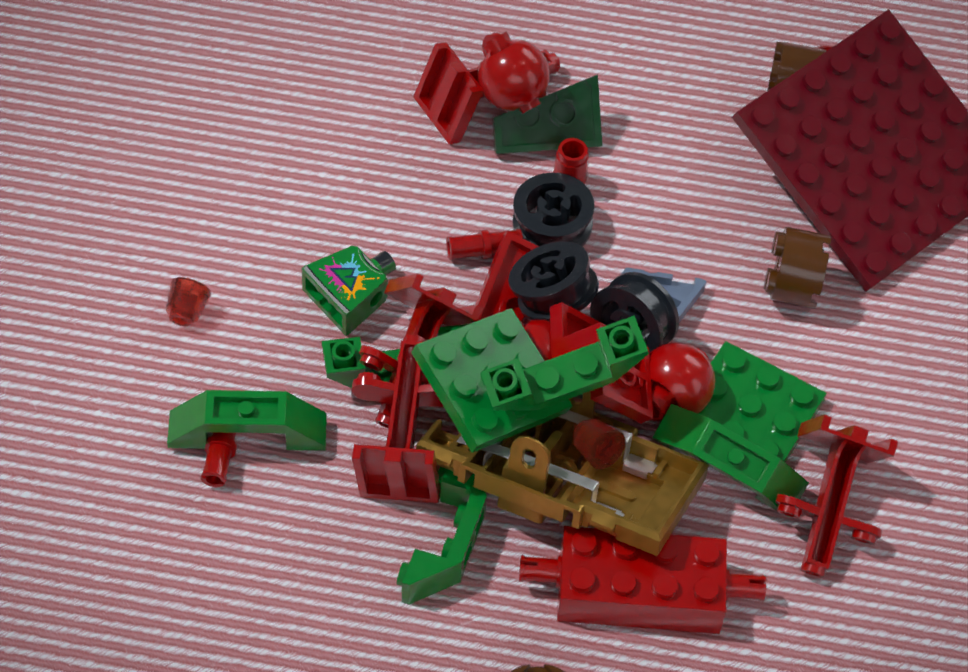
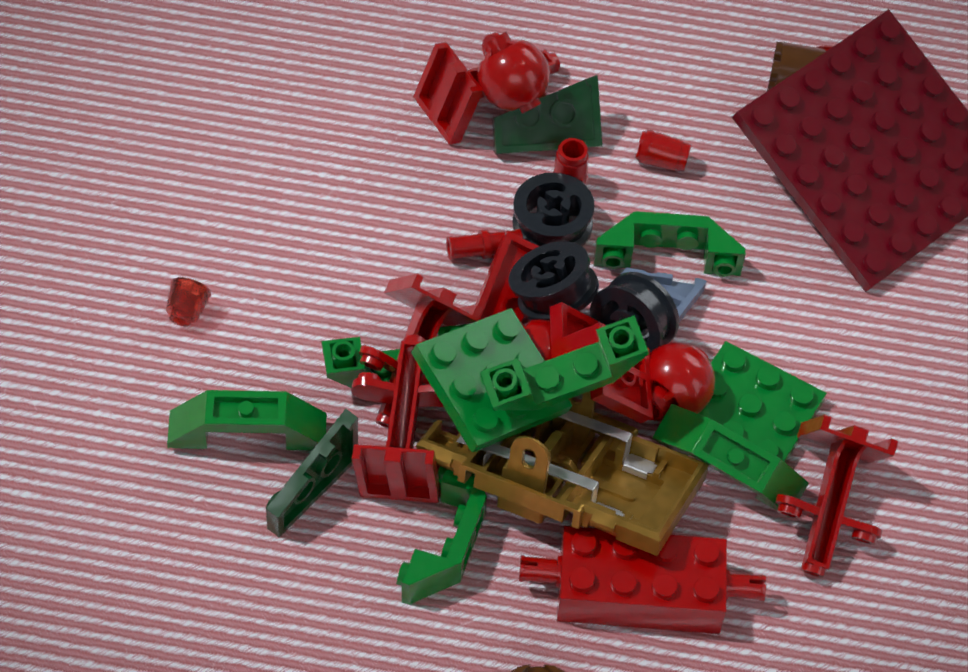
(219, 450): red pin -> none
(315, 475): none -> dark green wing
(348, 285): green torso -> none
(599, 443): clear red hat -> none
(662, 151): none -> red piece
(688, 232): none -> green slope
(798, 267): reddish brown brick -> none

